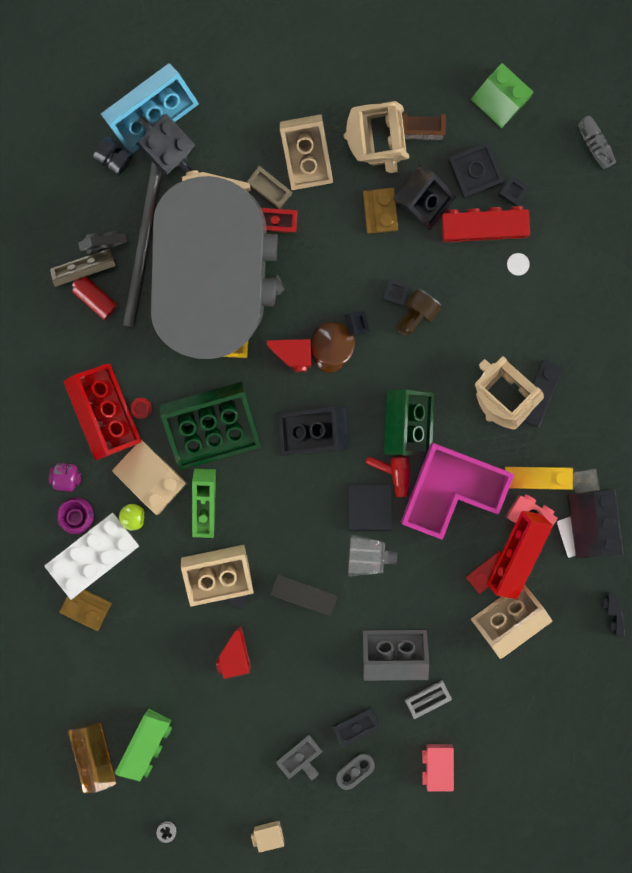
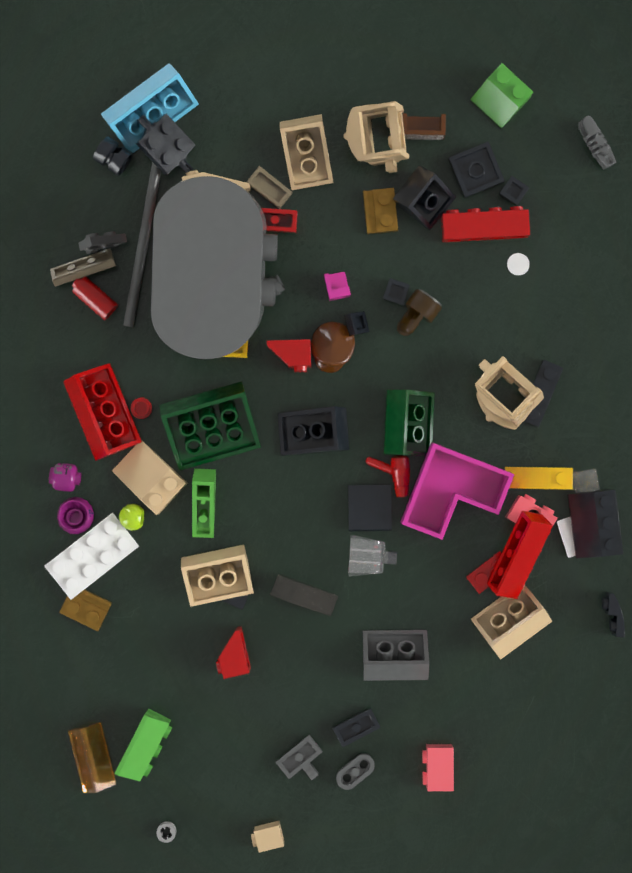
(337, 286): none -> dark pink panel
(429, 708): light grey tile -> none

